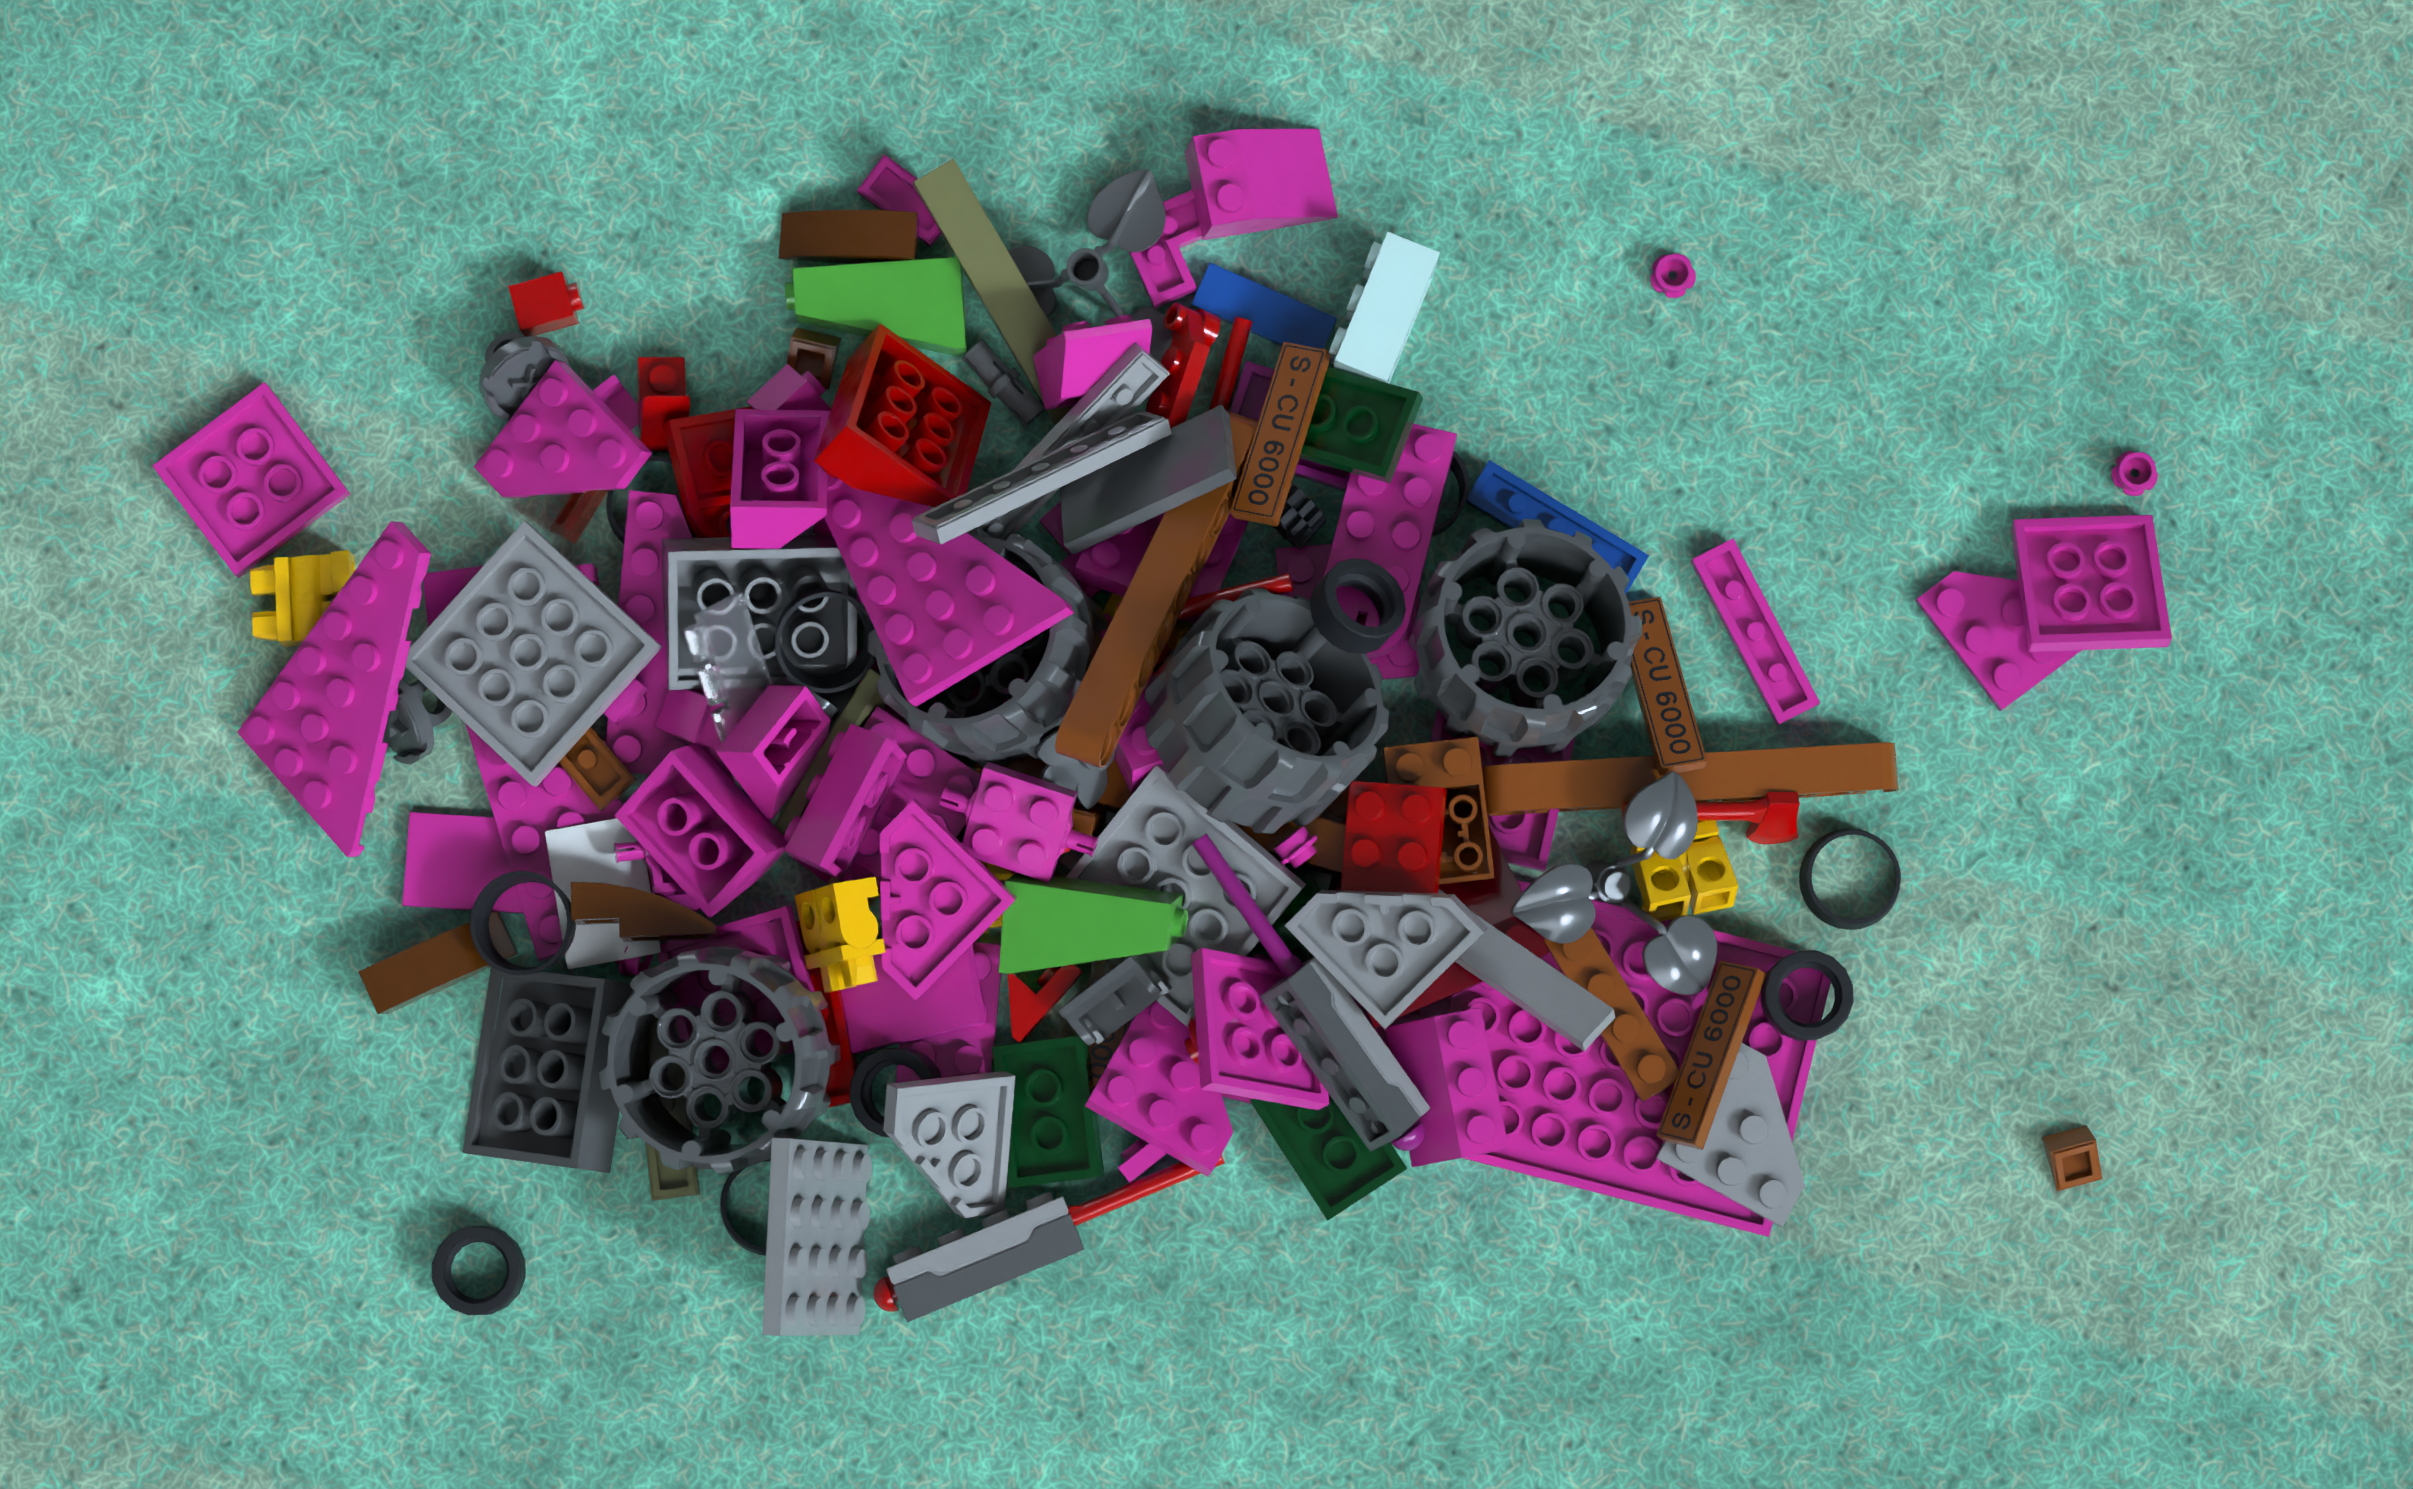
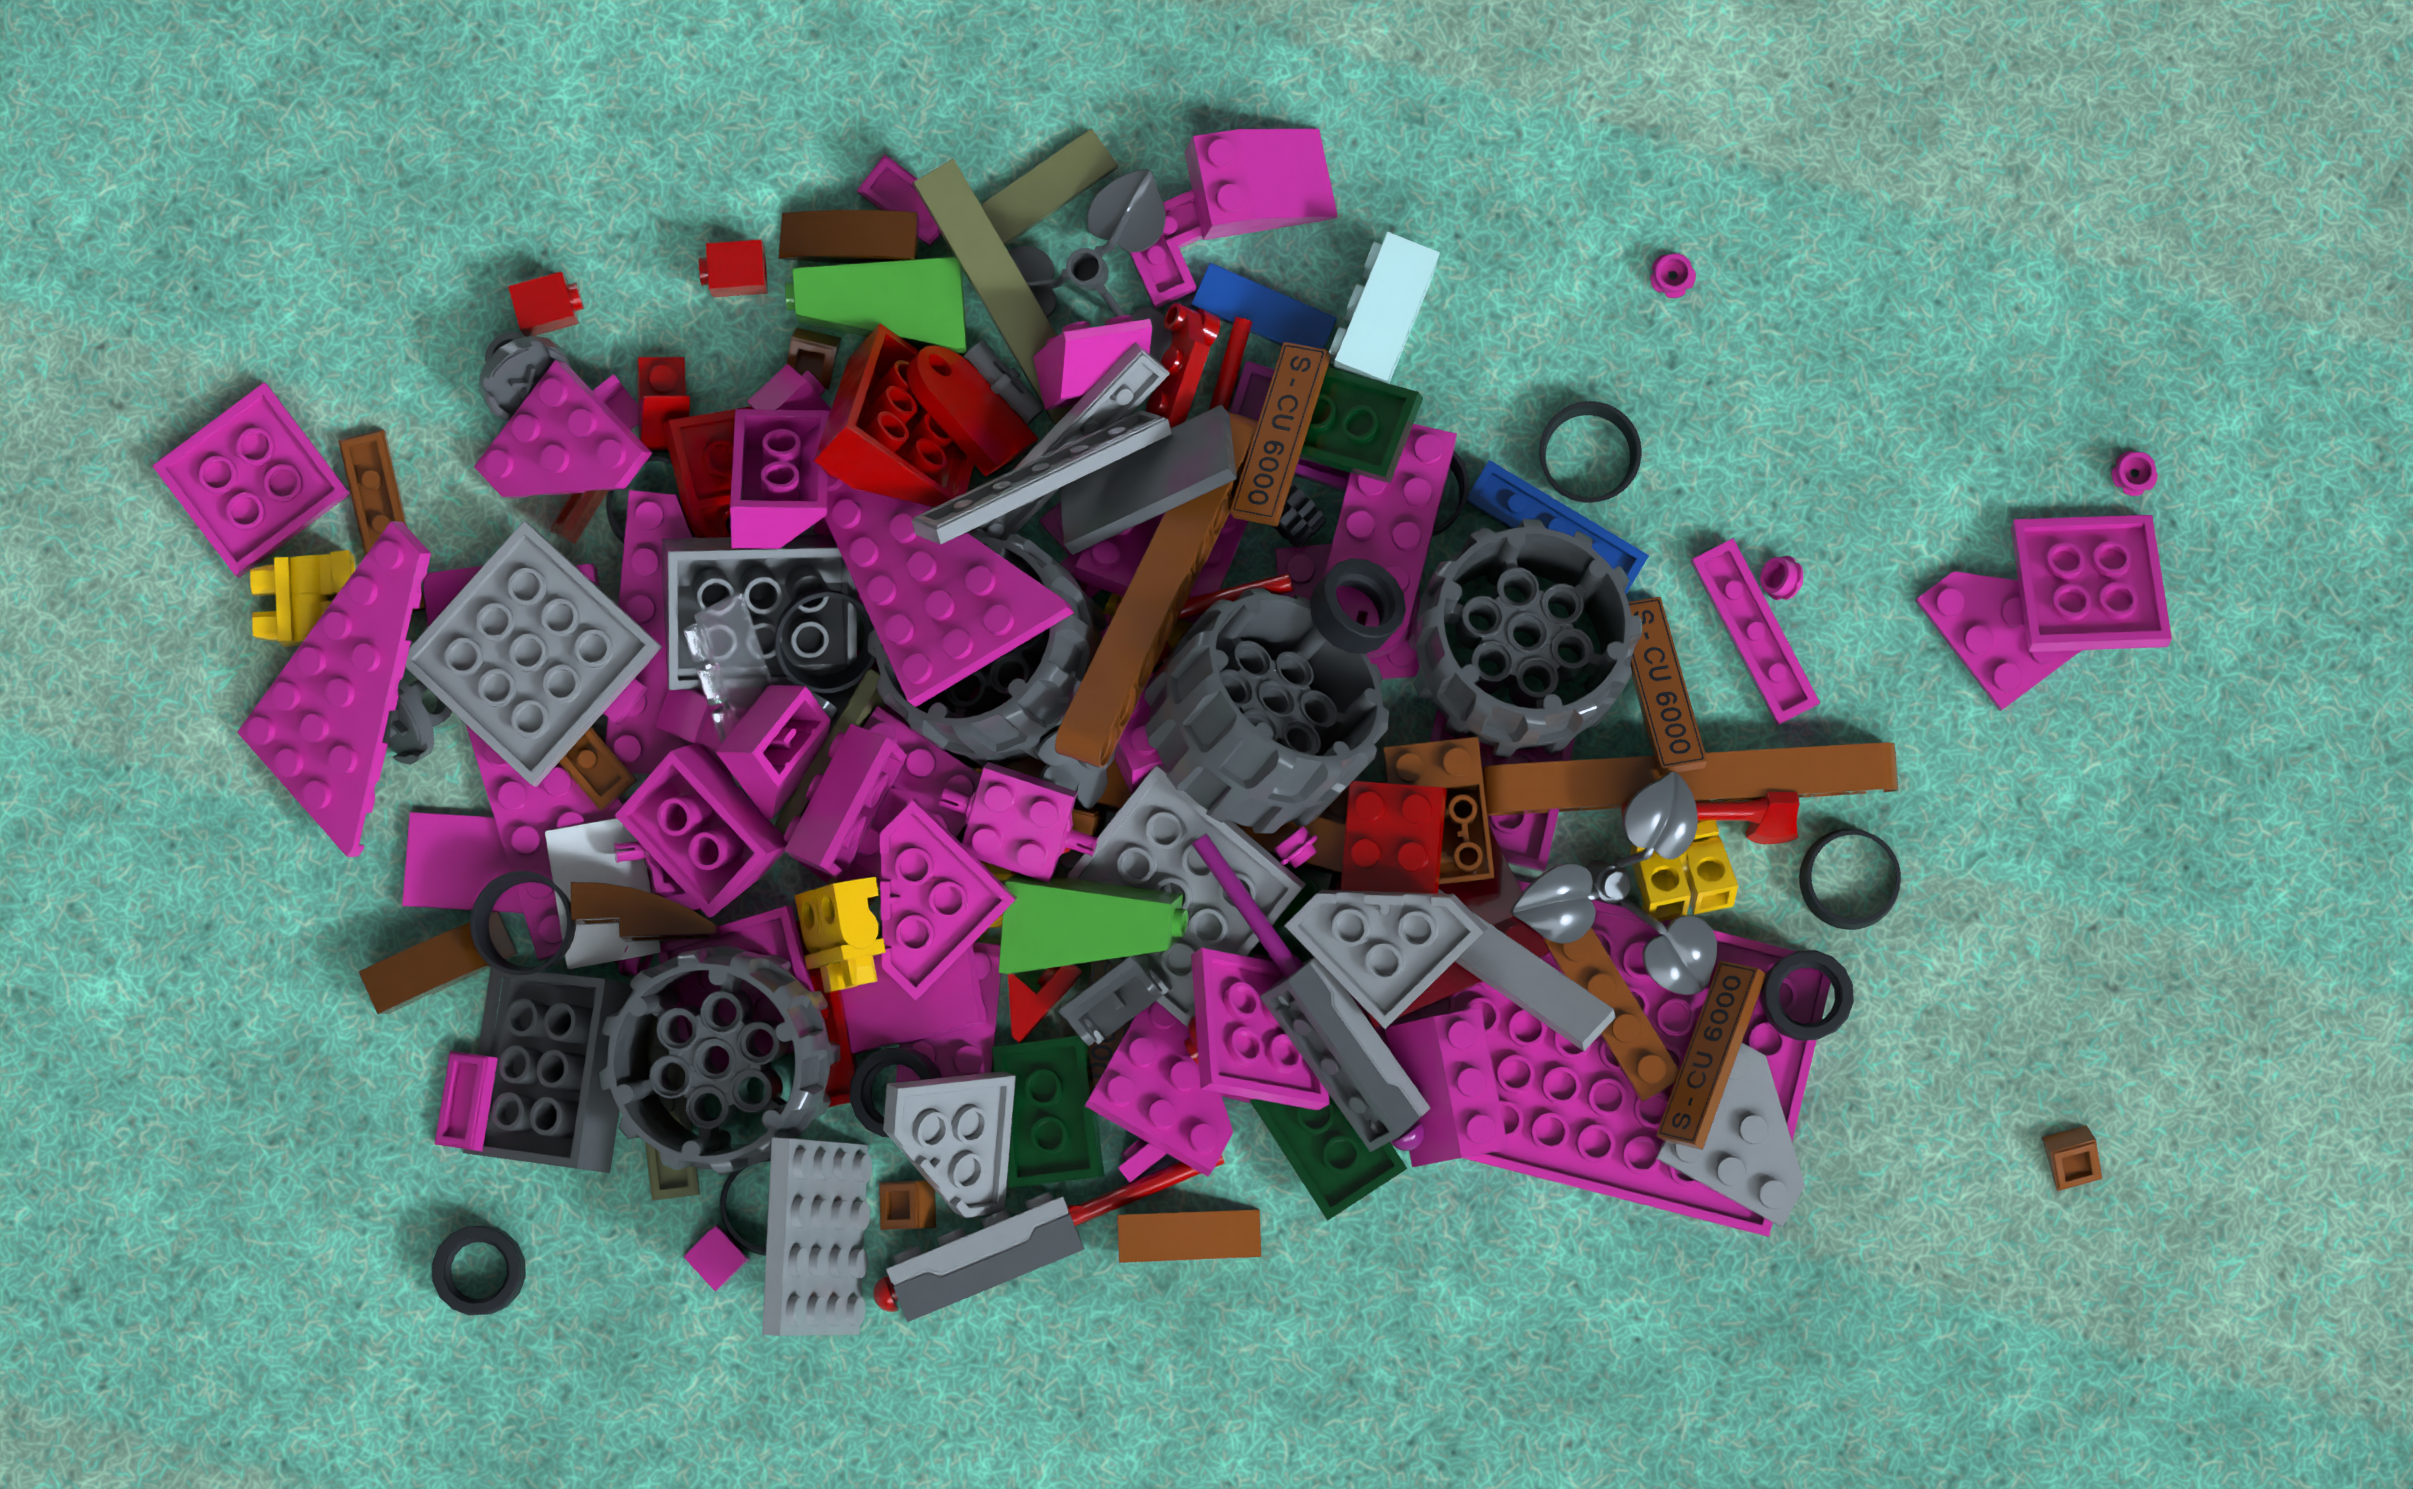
(373, 487): none -> dark orange tile
(466, 1101): none -> dark pink tile
(716, 1257): none -> dark pink slope
(734, 268): none -> red brick
(907, 1205): none -> dark orange slope
(968, 408): none -> red tile
(1049, 186): none -> olive tile
(1189, 1236): none -> dark orange slope
(1609, 413): none -> black tyre
(1782, 577): none -> dark pink plate

